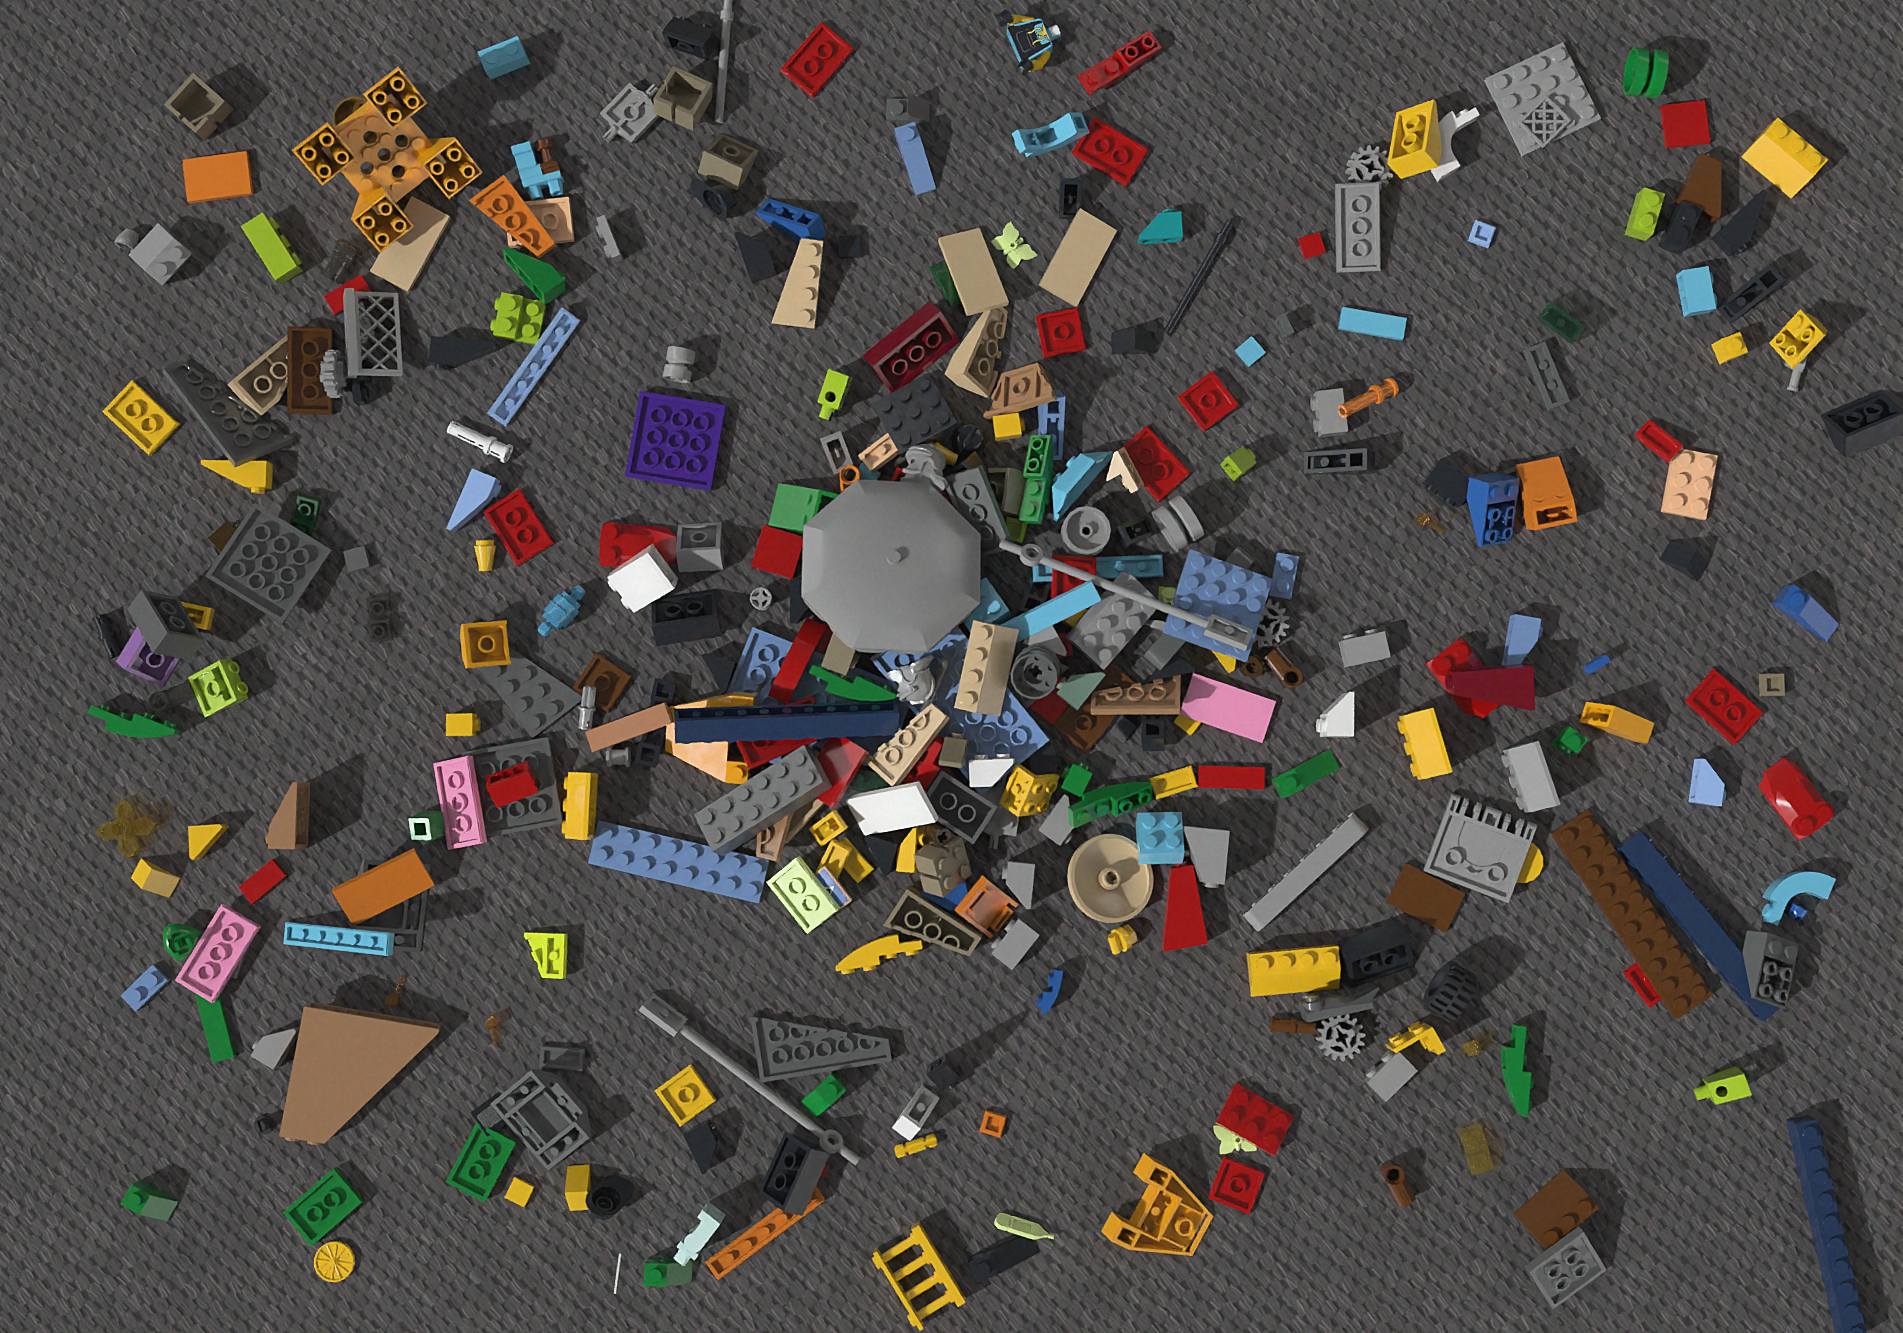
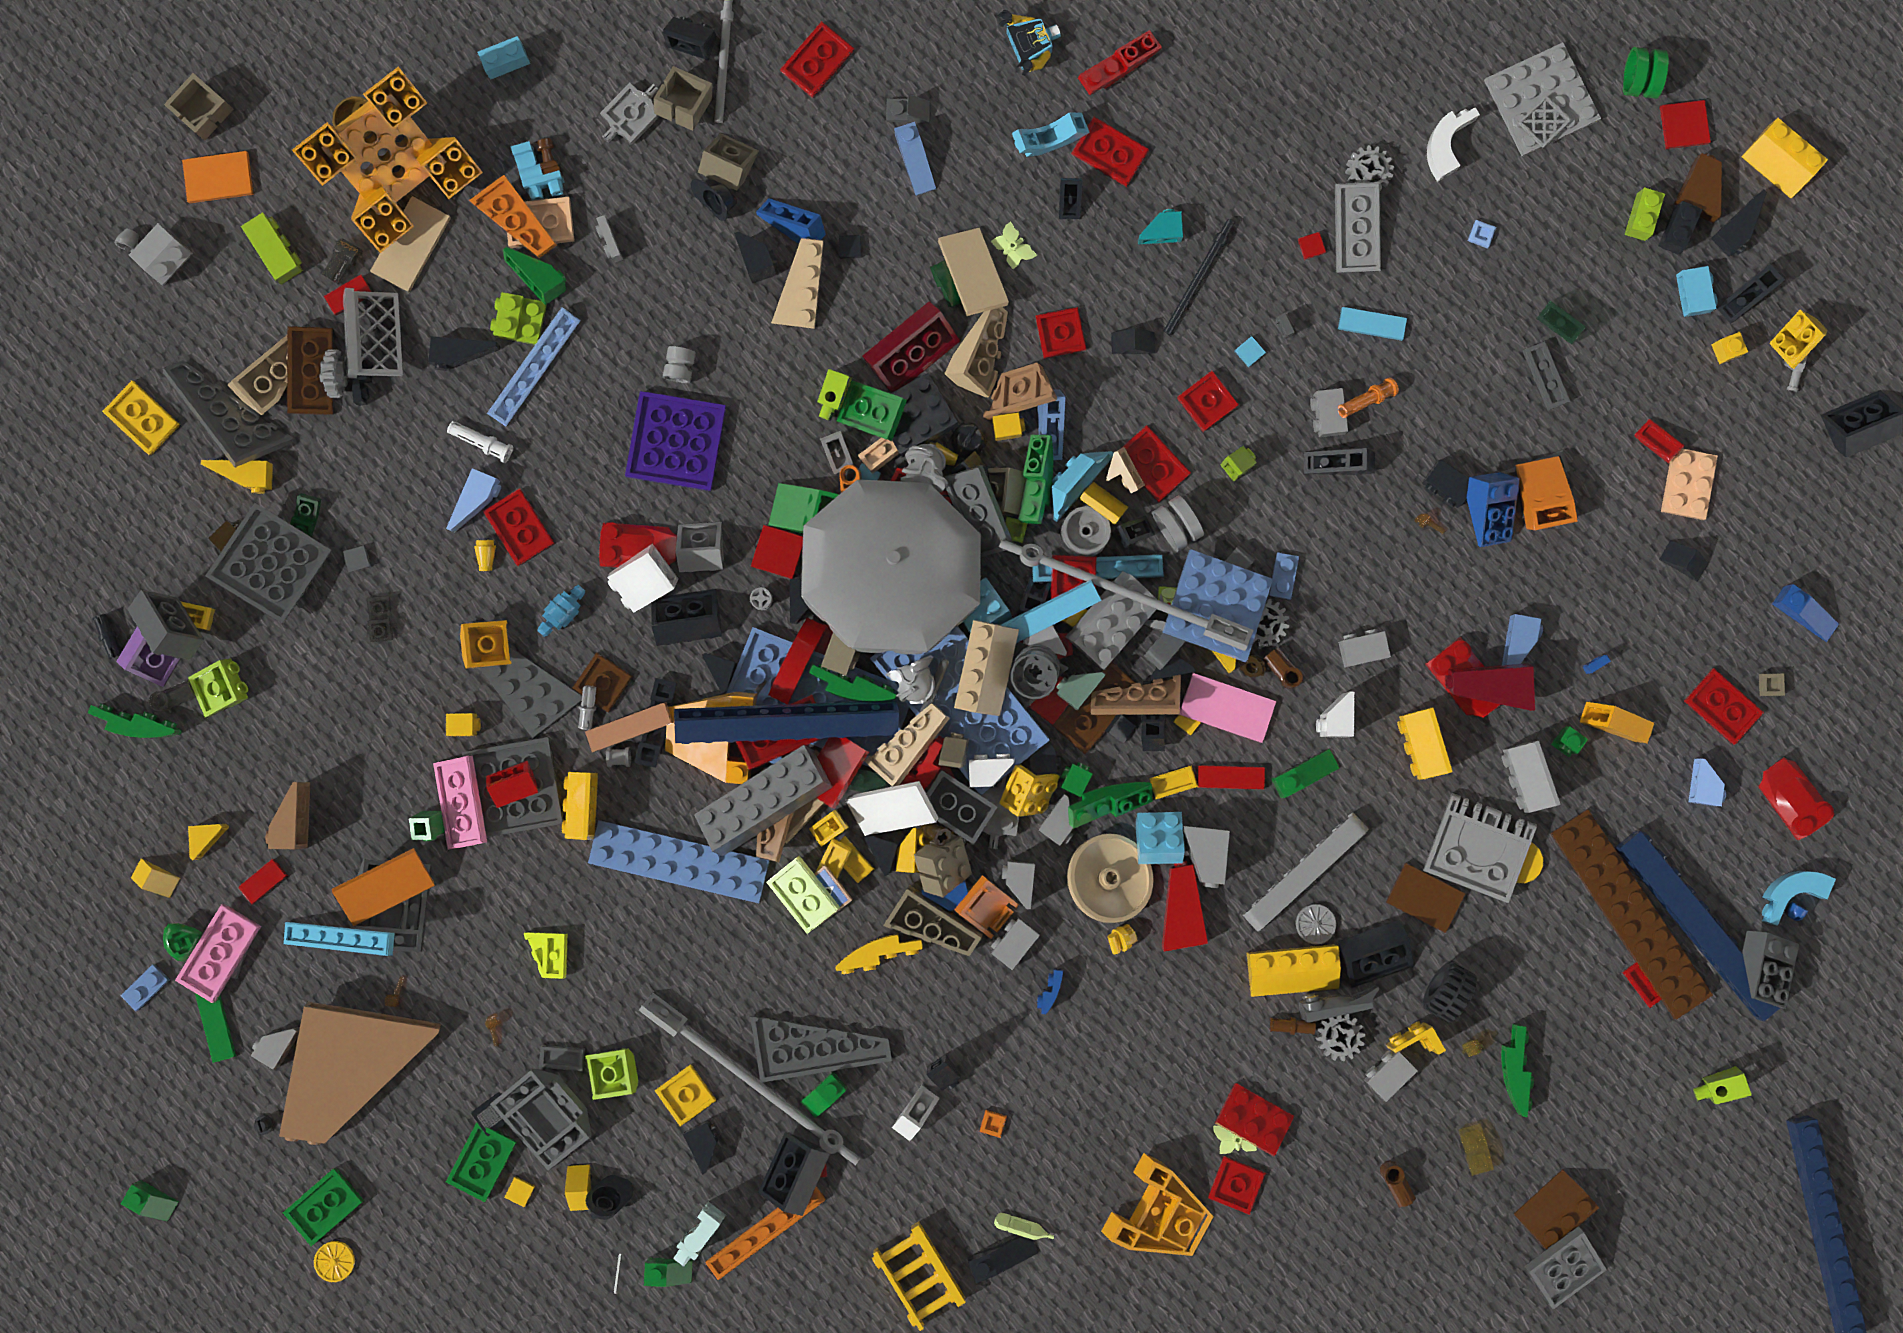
(126, 828): clear yellow plant -> none
(612, 1073): none -> lime slope
(871, 410): none -> green plate
(916, 1145): yellow axle -> none
(1077, 257): tan tile -> none
(1103, 502): none -> yellow tile
(1315, 924): none -> light grey wheel
(1415, 140): yellow slope -> none

